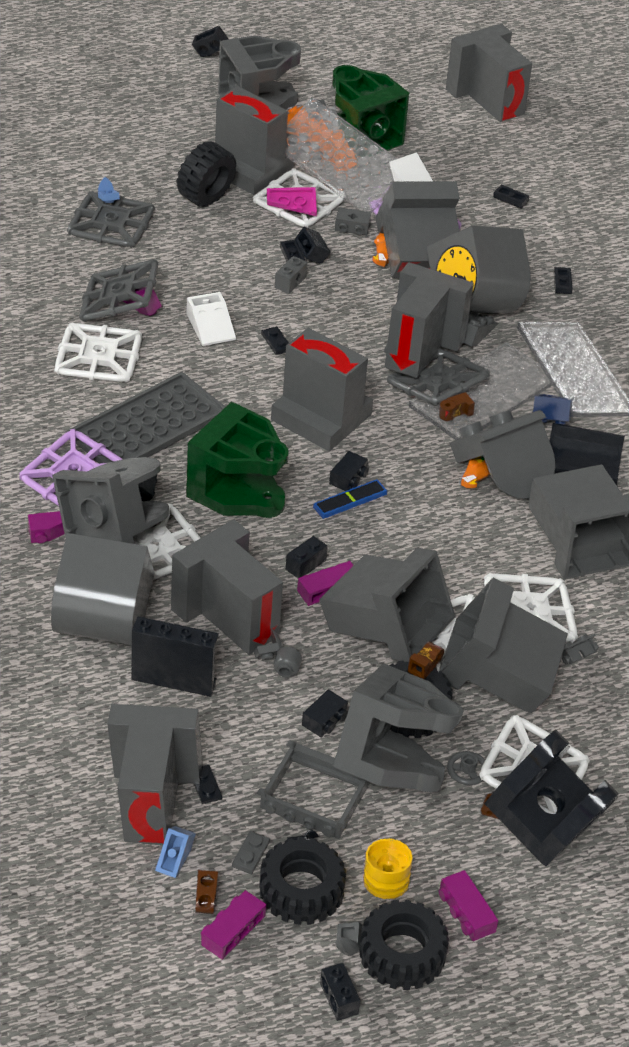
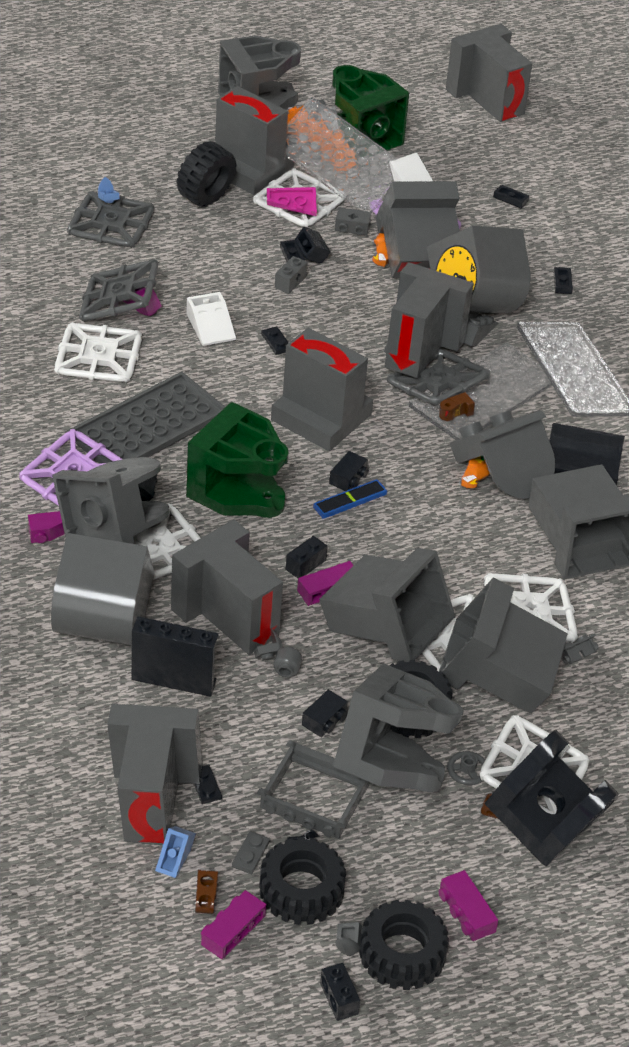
(209, 41): black brick -> none
(387, 868): yellow wheel -> none
(425, 658): reddish brown leg -> none
(554, 407): dark blue brick -> none

